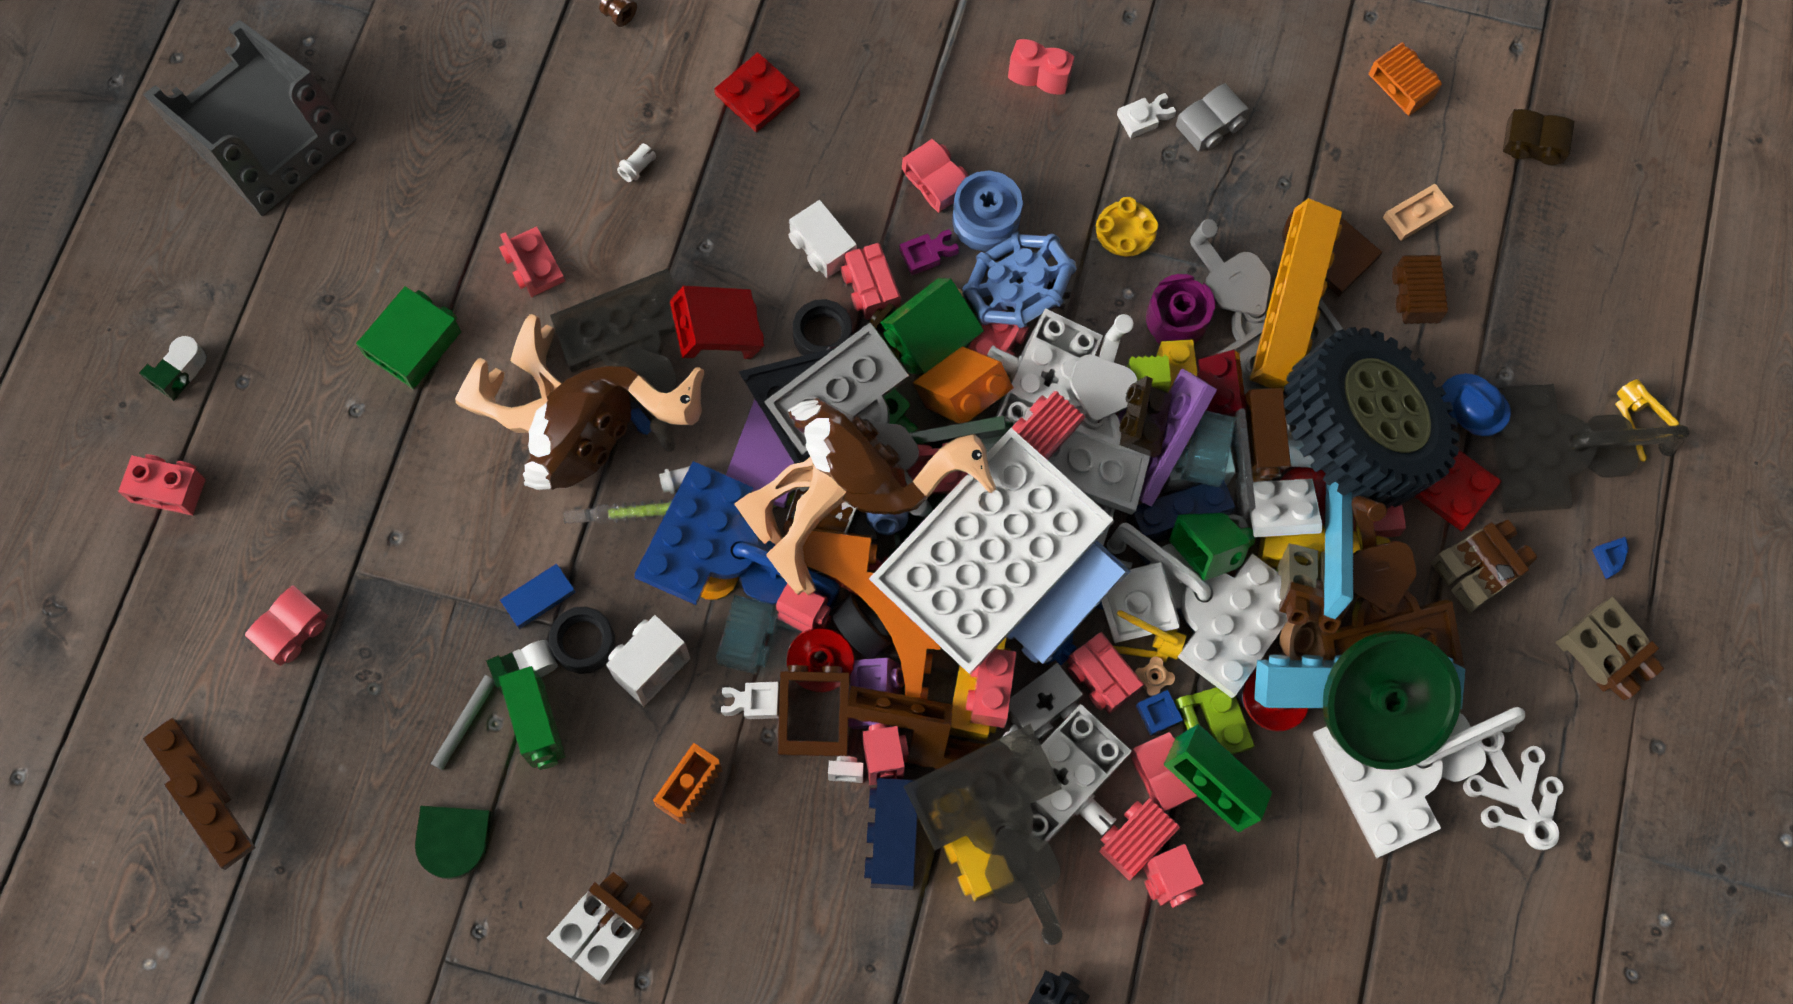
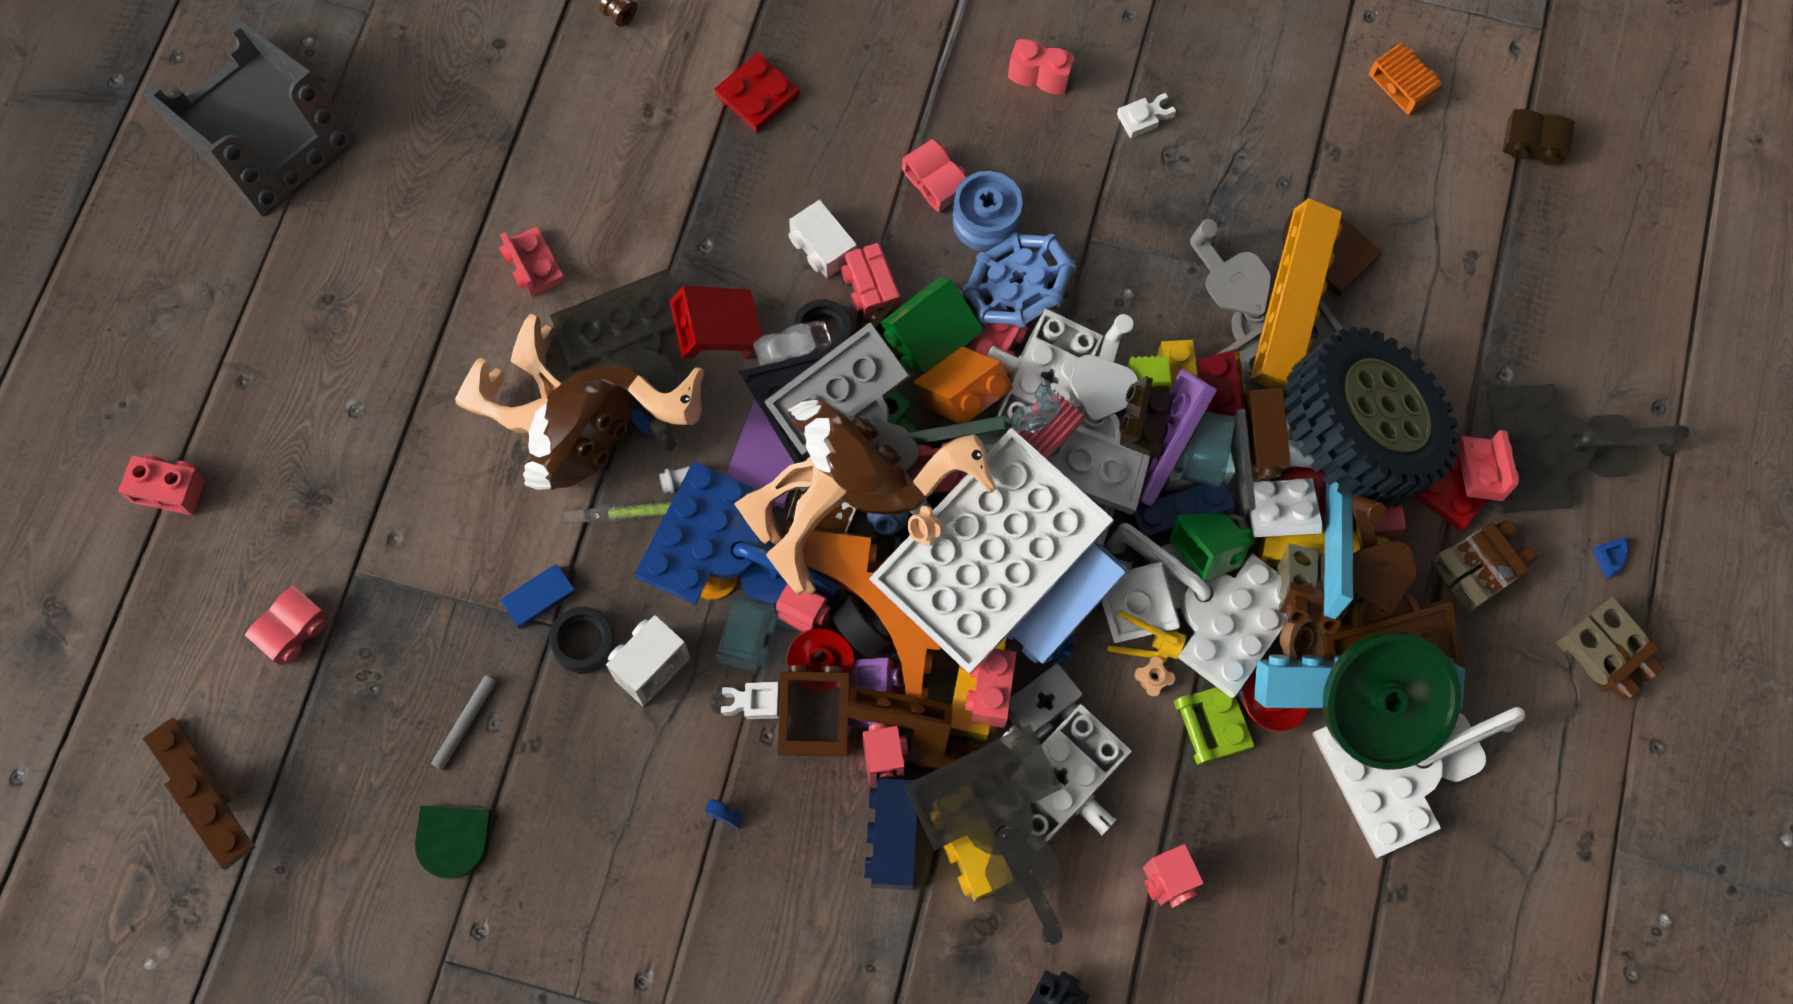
(176, 368): leg -> none
(409, 336): green brick -> none
(532, 718): green brick -> none
(535, 654): white leg -> none
(601, 927): white hips -> none
(630, 168): white pin -> none
(688, 783): orange brick -> none
(718, 811): none -> blue tile
(792, 342): none -> clear brick
(846, 770): white plate -> none
(924, 526): none -> light nougat plate
(925, 253): magenta plate -> none
(1037, 415): none -> clear light blue bracket
(1104, 673): coral brick -> none
(1126, 228): yellow dish -> none
(1138, 838): coral brick -> none
(1159, 712): blue plate -> none
(1160, 782): coral brick -> none
(1180, 309): magenta brick -> none
(1212, 117): light grey brick -> none
(1218, 778): green brick -> none
(1418, 212): light nougat plate -> none
(1420, 289): reddish brown brick -> none
(1476, 404): blue piece -> none
(1488, 466): none -> coral bracket
(1519, 795): white plant -> none
(1637, 397): yellow plant -> none

